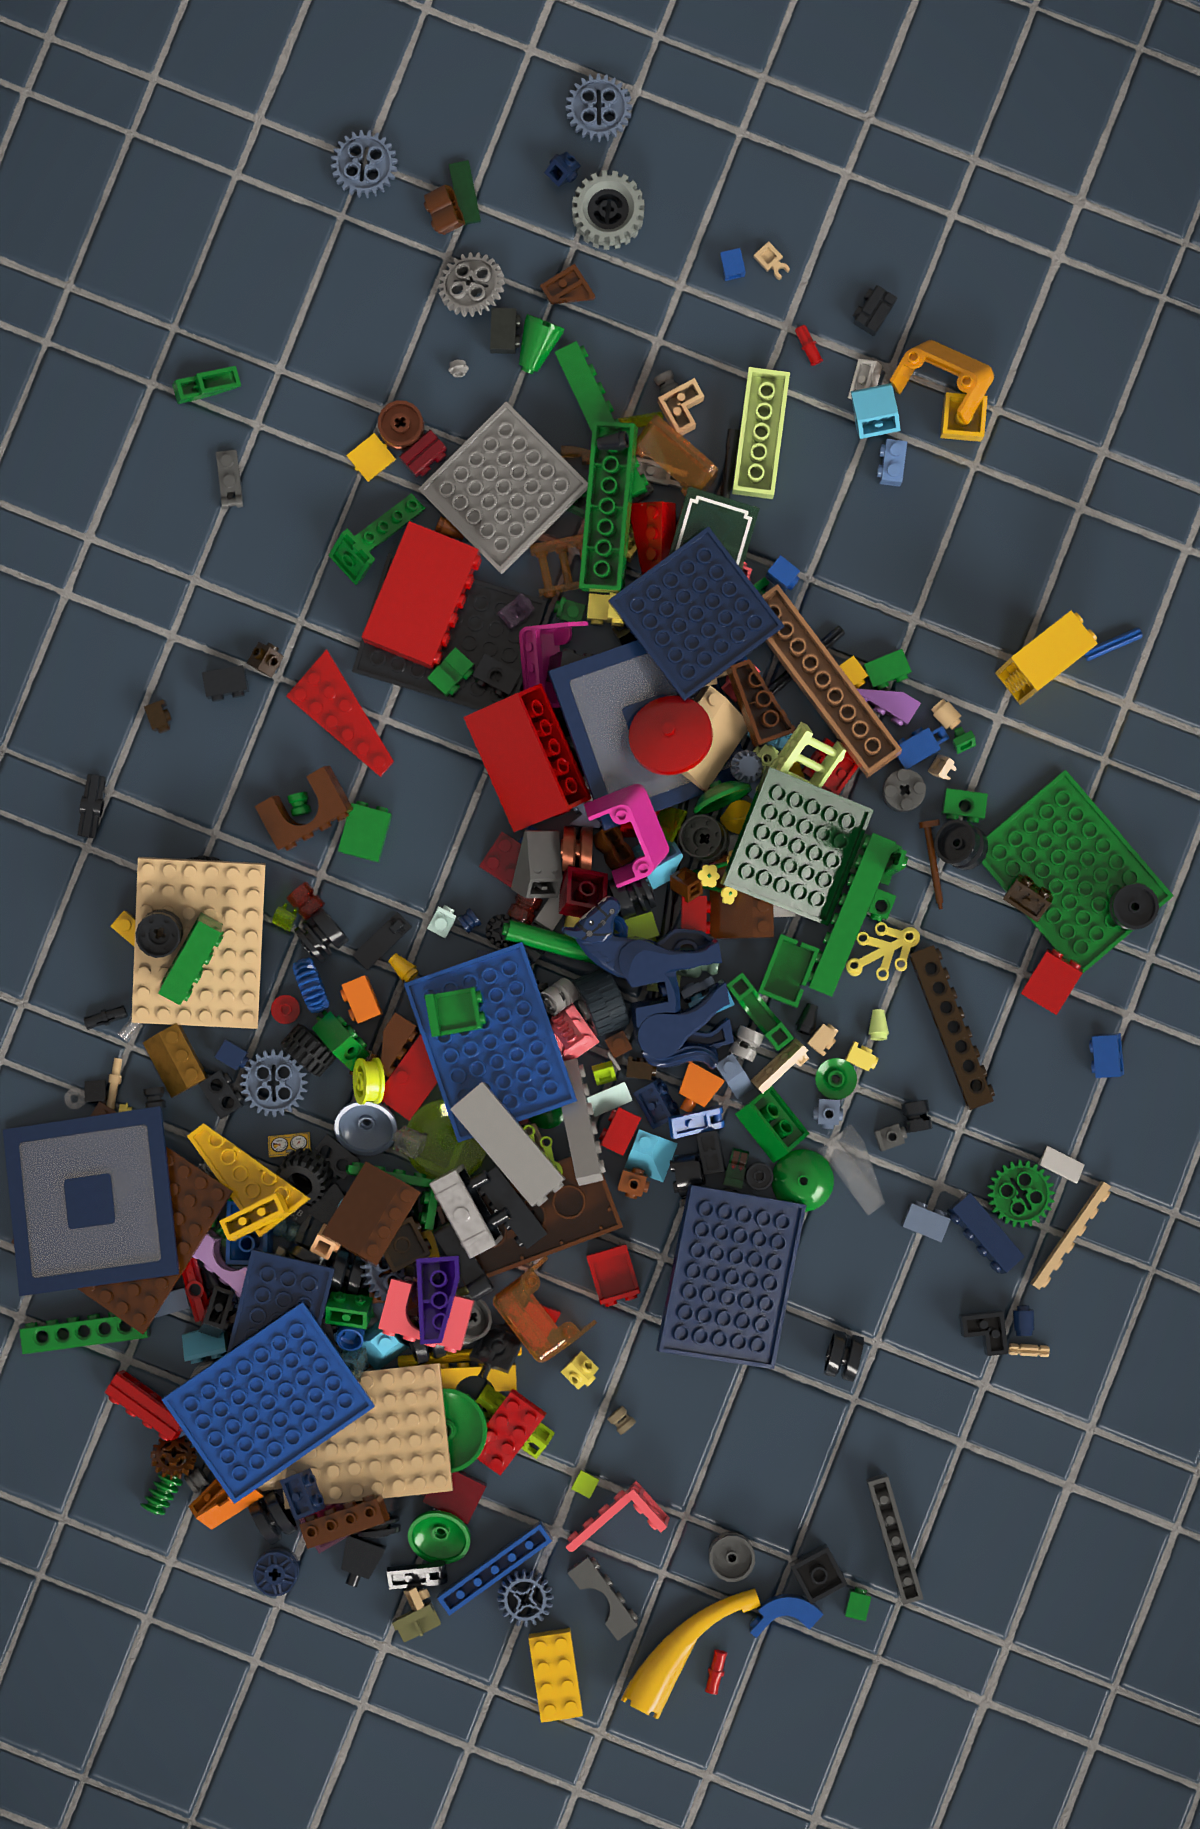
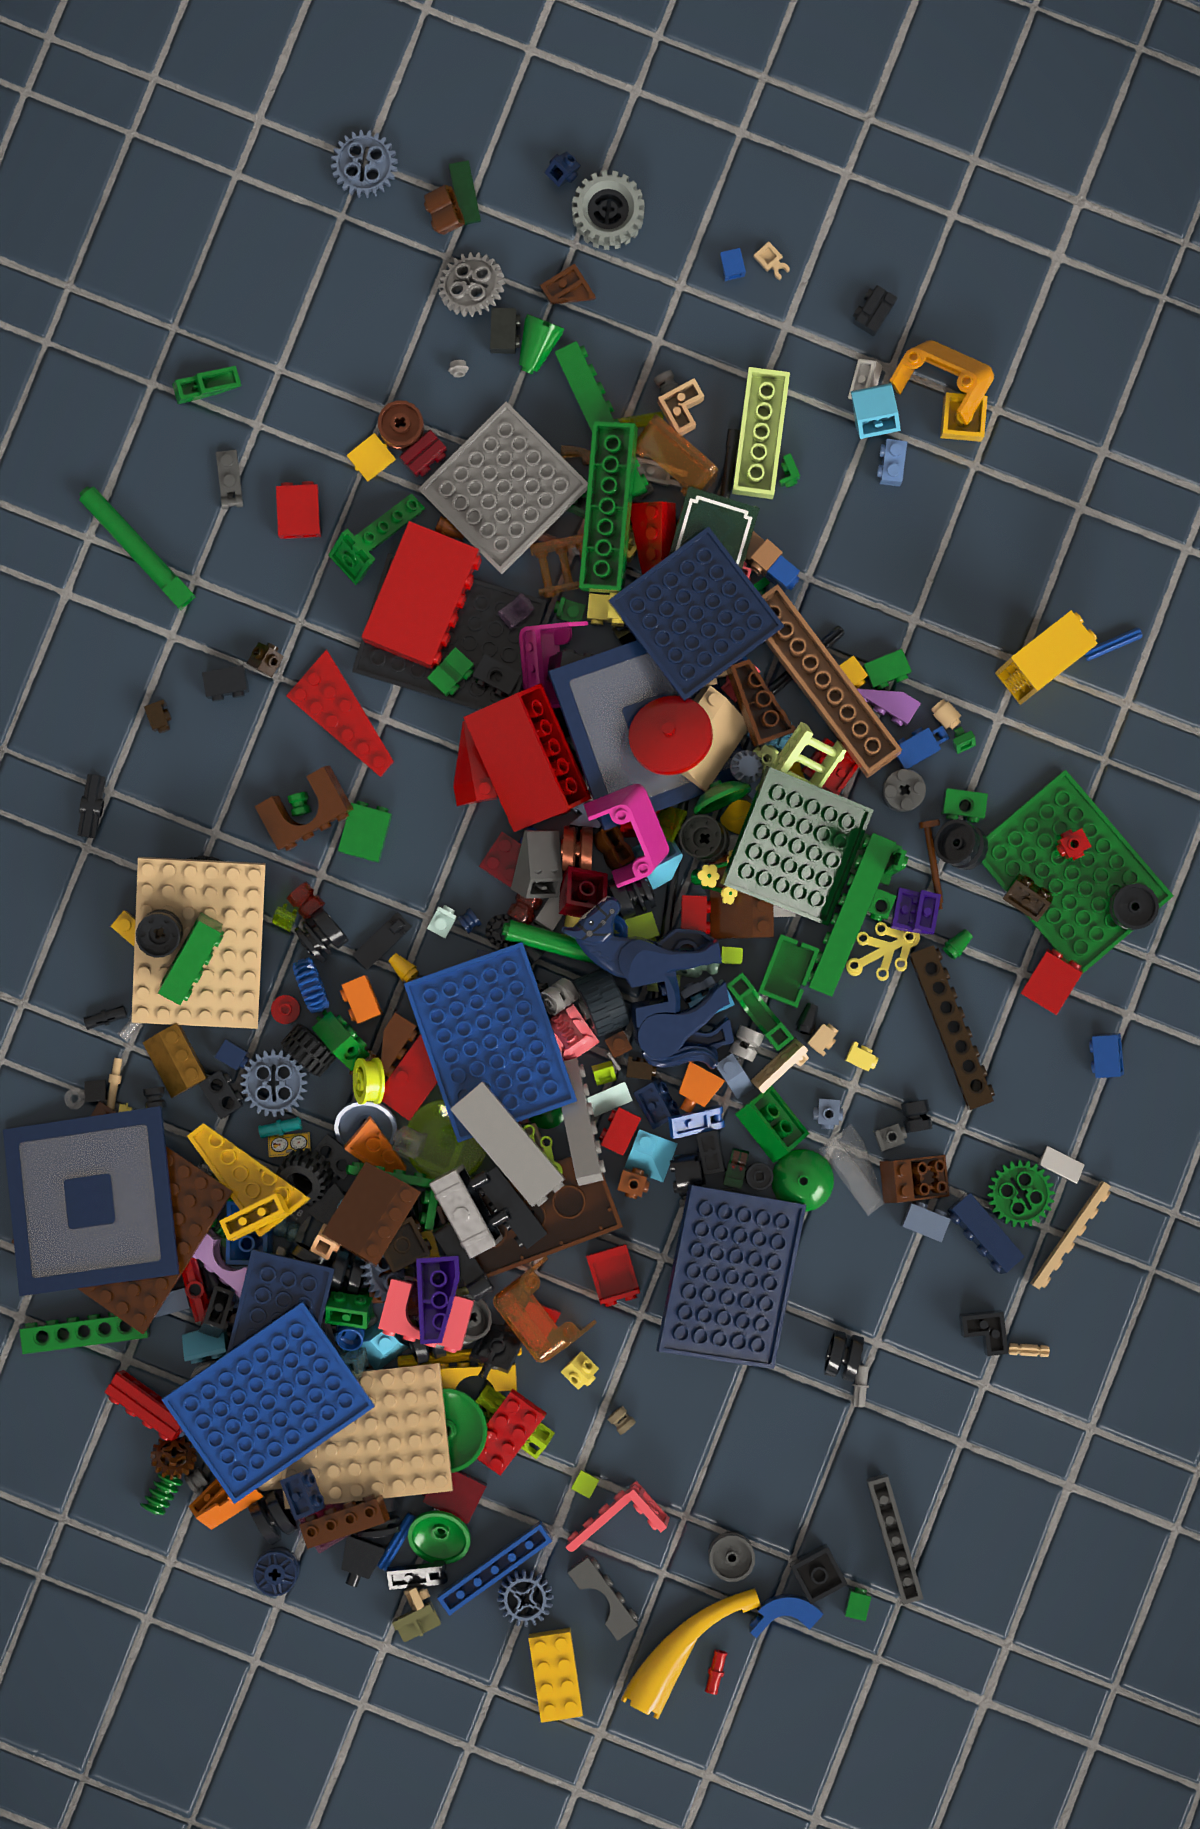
(136, 547): none -> green brick
(280, 1127): none -> teal pin
(298, 510): none -> red panel
(373, 1147): none -> orange wing
(396, 1542): none -> blue axle
(455, 1011): green panel -> none
(471, 777): none -> red wedge
(614, 441): black cone -> none
(617, 107): sand blue gear -> none
(686, 884): reddish brown brick -> none
(731, 955): none -> lime slope
(761, 554): none -> medium nougat brick
(789, 467): none -> green bracket
(808, 345): red axle -> none
(846, 1083): green dish -> none
(860, 1386): none -> light grey axle
(878, 1025): yellowish green cone -> none
(914, 1179): none -> reddish brown slope
(915, 911): none -> dark purple slope
(941, 767): tan tile -> none
(956, 945): none -> green cone
(1023, 1320): dark blue brick -> none
(1080, 844): none -> red brick

